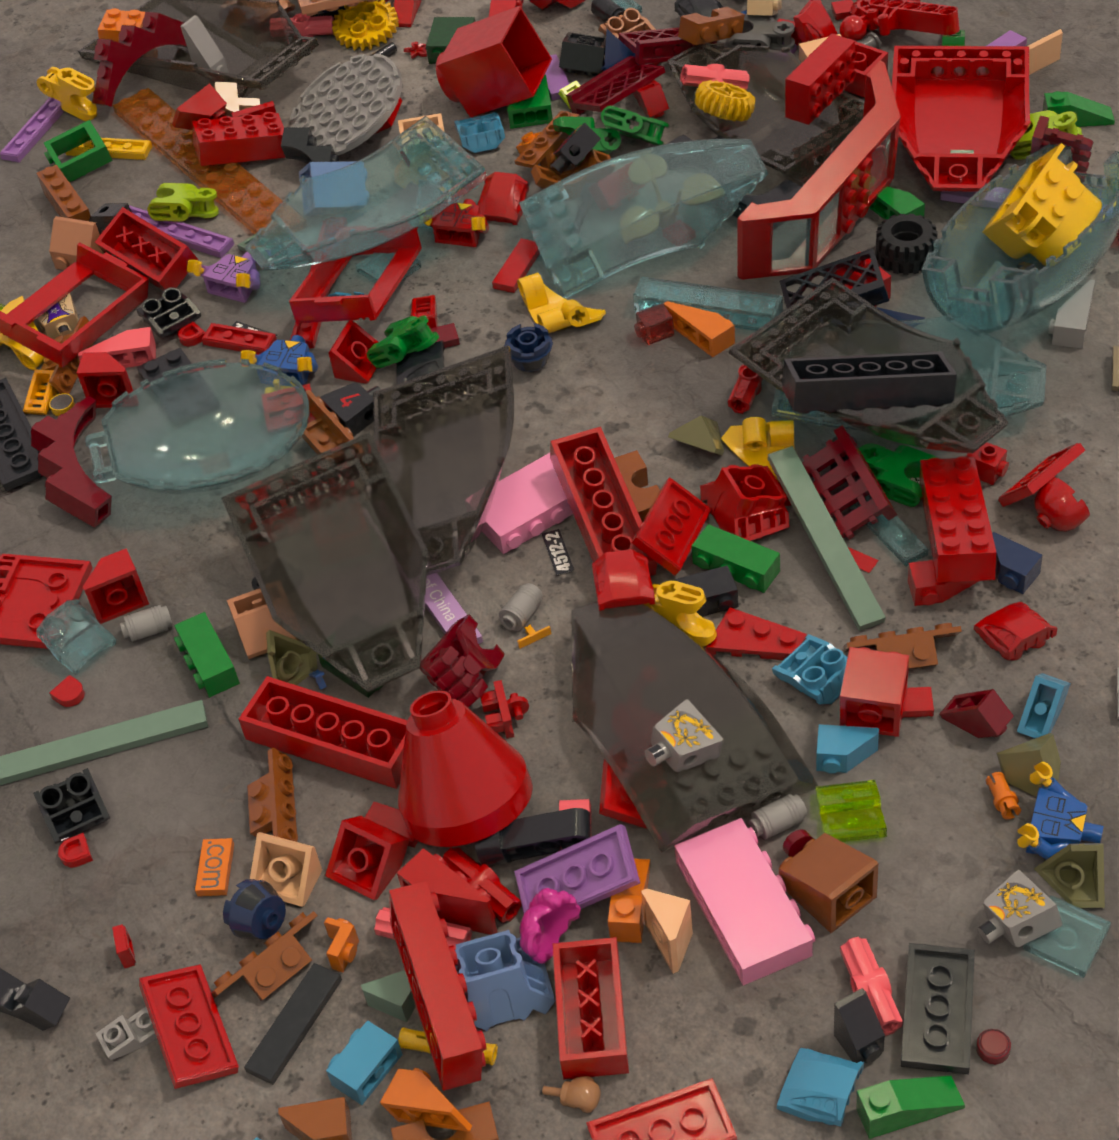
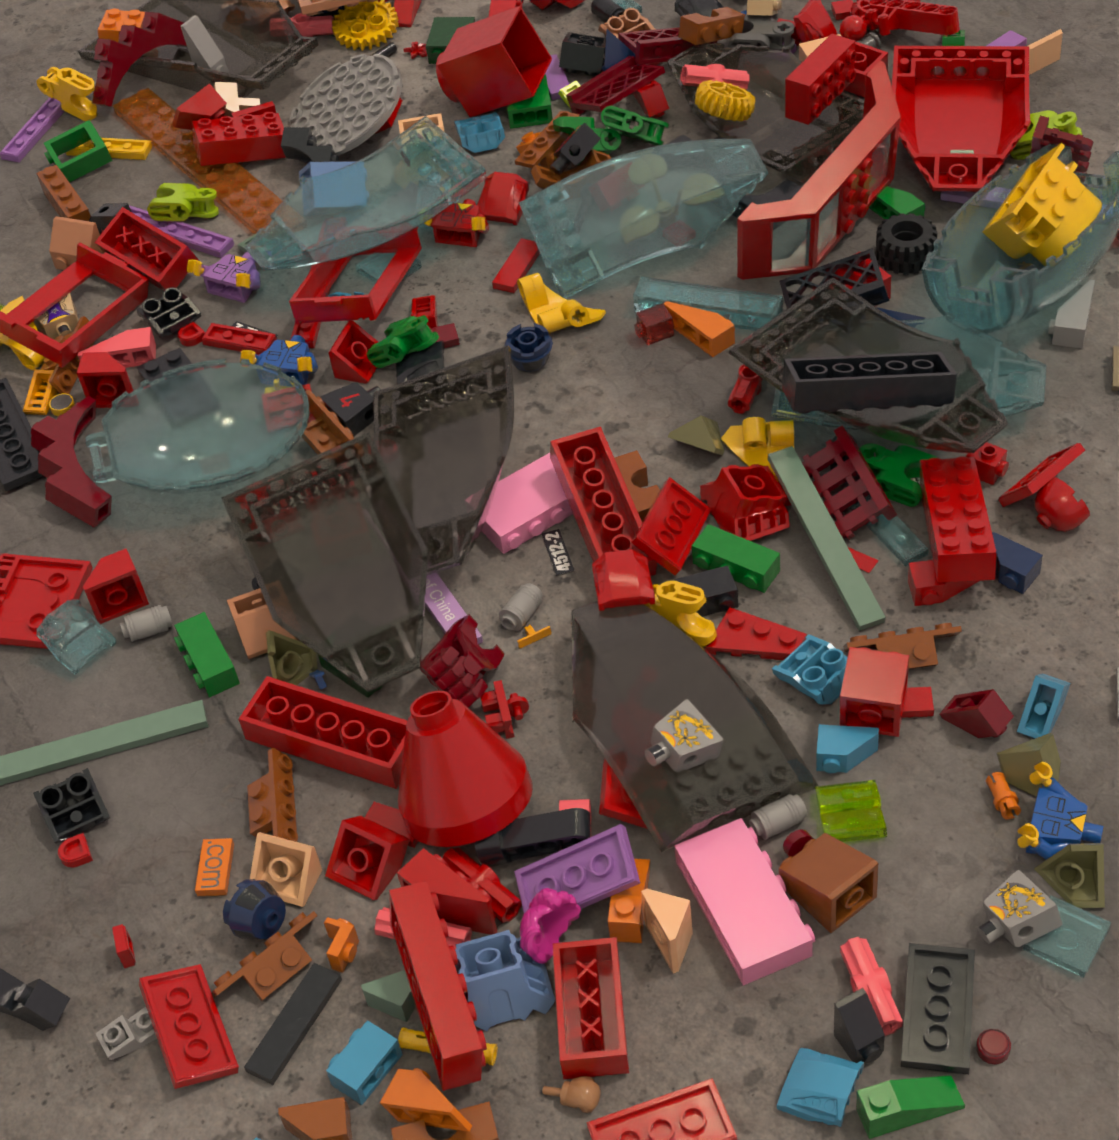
(68, 692): red tile -> none
(1014, 630): red slope -> none
(1087, 111): green slope -> none

